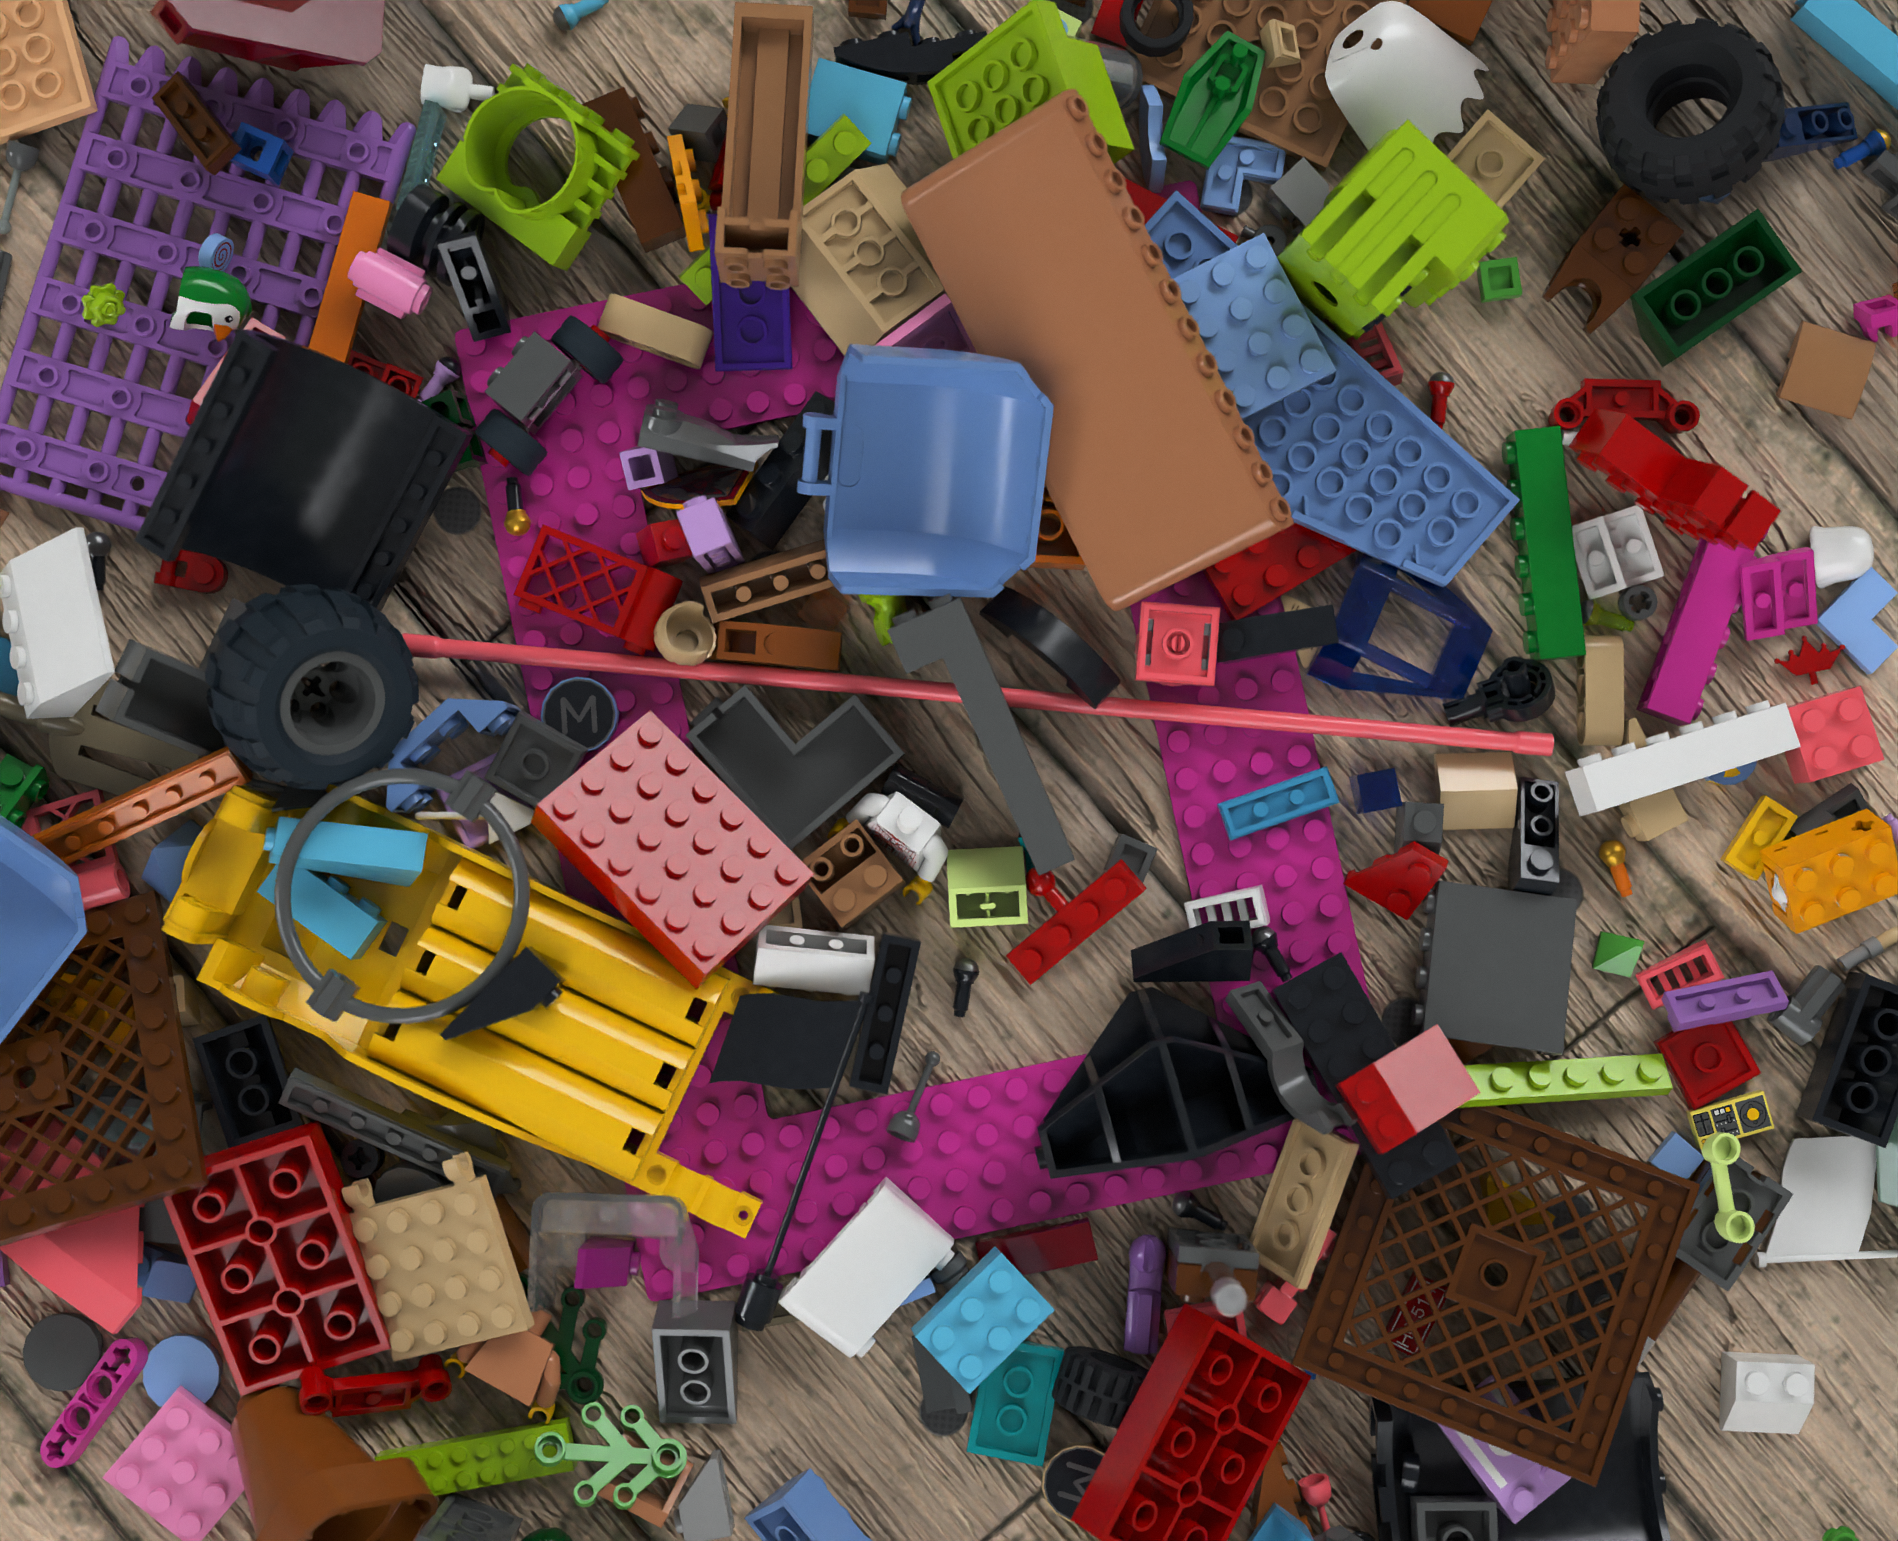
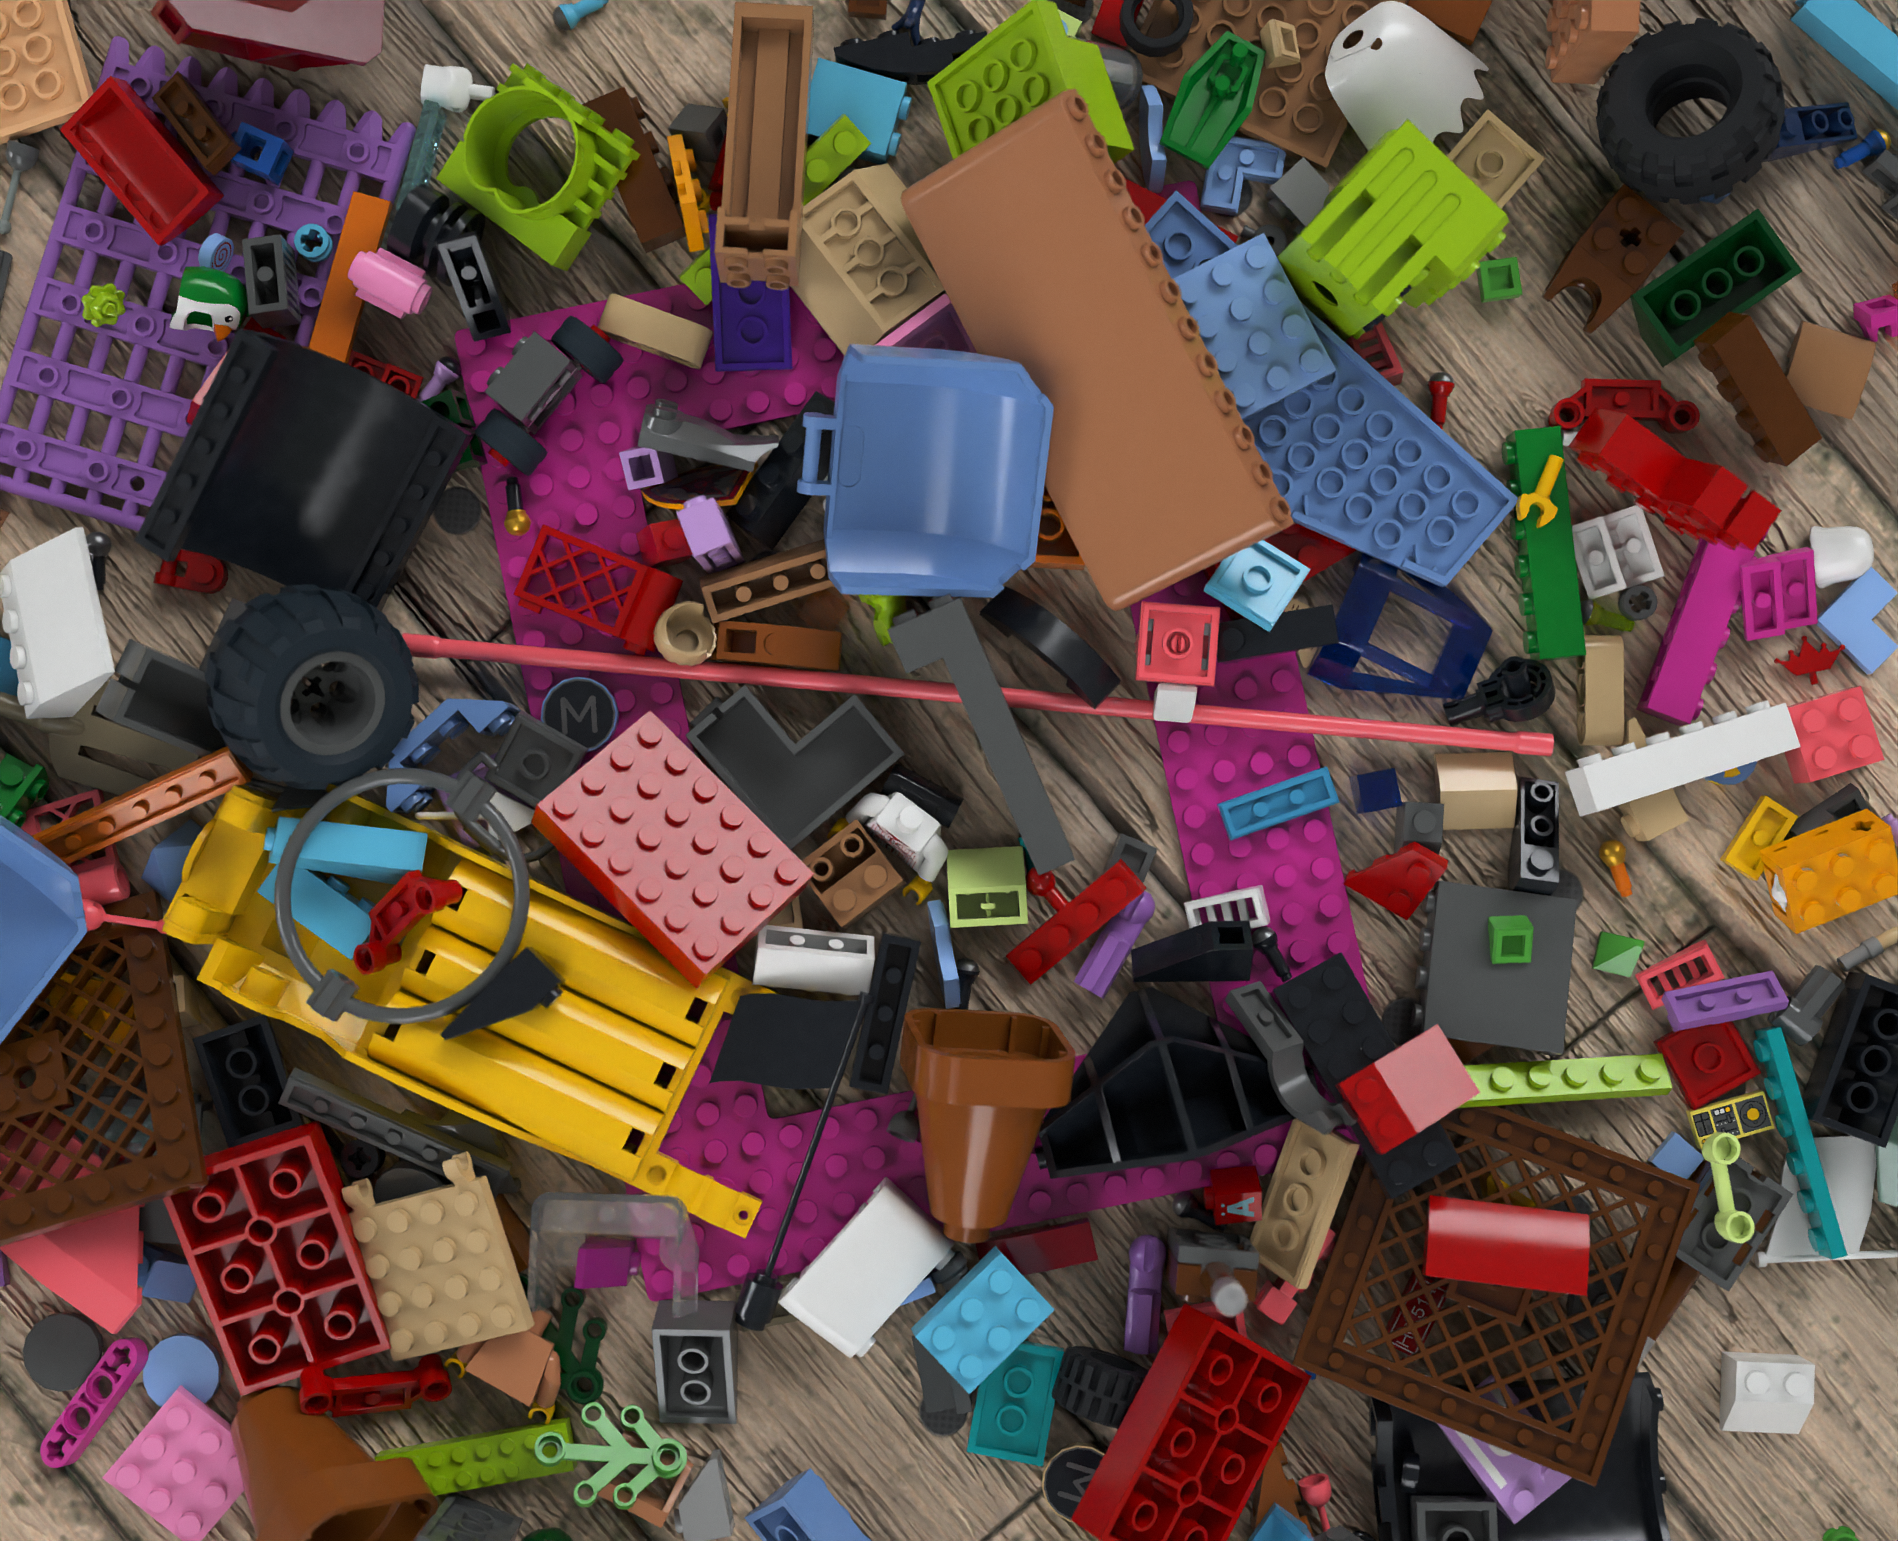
(96, 915): none -> coral hinge
(141, 161): none -> red slope
(271, 281): none -> dark grey brick
(308, 232): none -> medium azure bush
(398, 914): none -> red plate
(479, 833): none -> dark grey piece
(944, 954): none -> light blue tile
(980, 1106): none -> dark orange cone
(1115, 945): none -> medium lavender piece
(1174, 702): none -> white slope
(1234, 1195): none -> red brick
(1257, 583): none -> medium azure tile
(1507, 1245): none -> red slope
(1510, 939): none -> bright green slope
(1542, 493): none -> yellow bar
(1756, 389): none -> reddish brown brick
(1803, 1155): none -> teal plate

